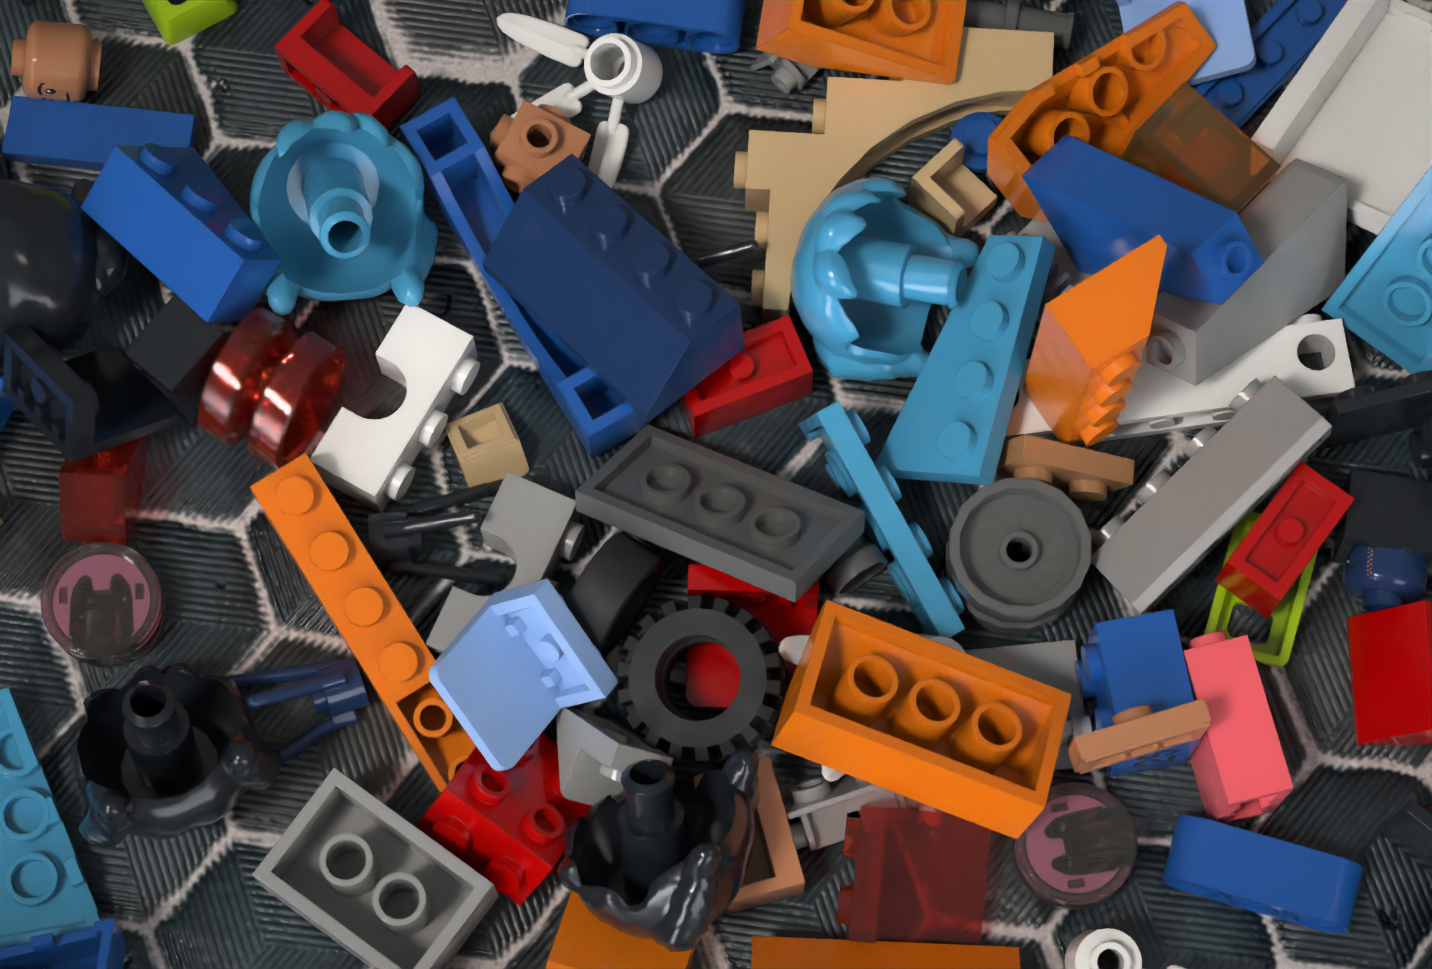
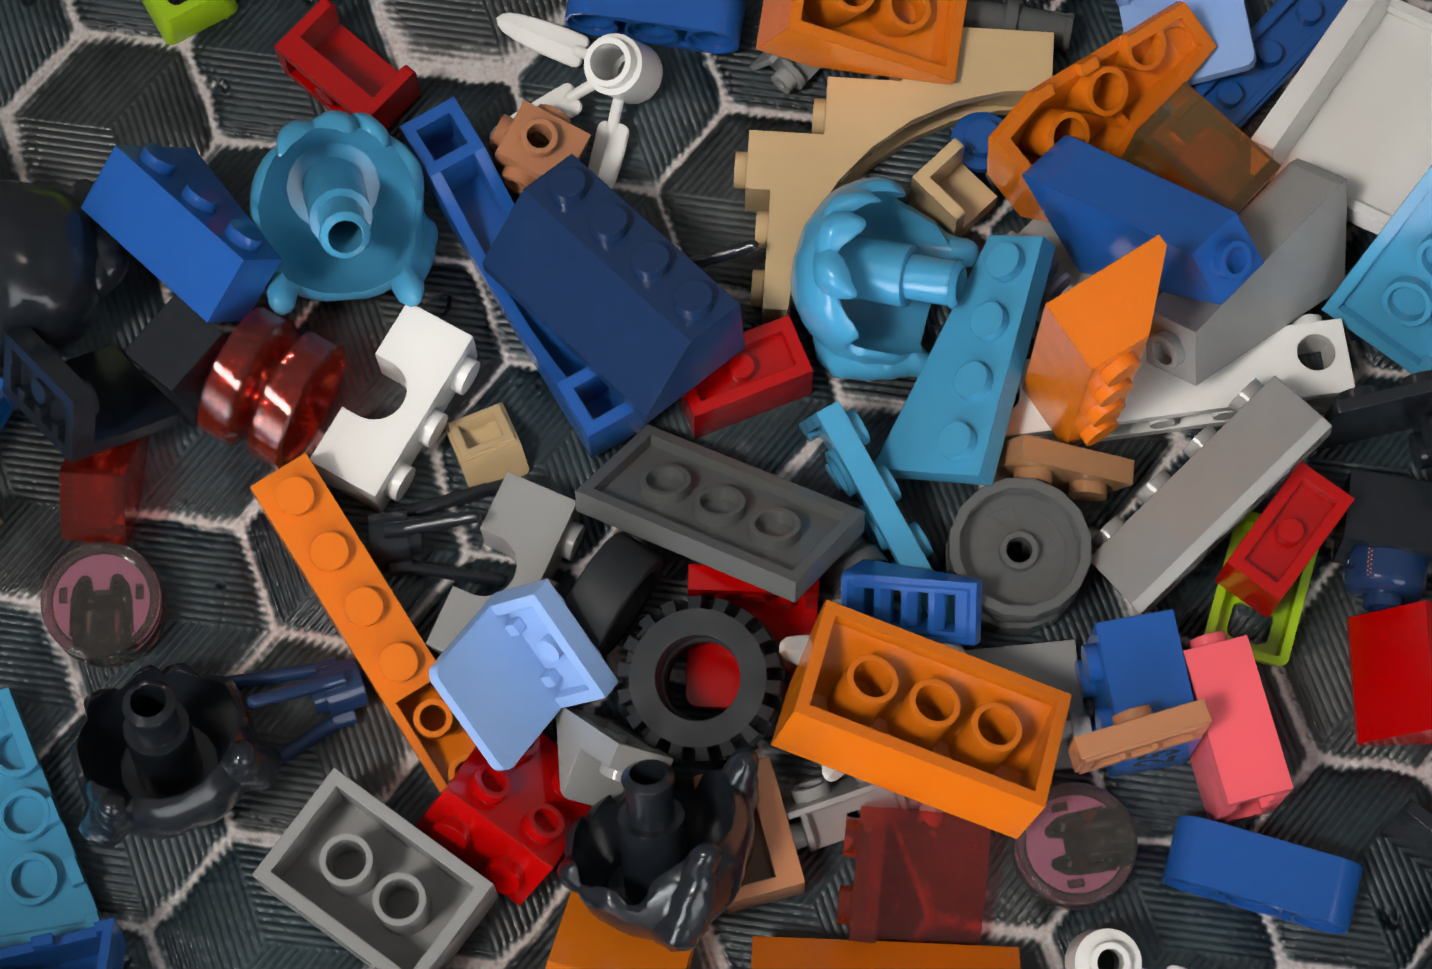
(57, 61): nougat head -> none
(87, 133): blue tile -> none
(871, 587): none -> blue slope

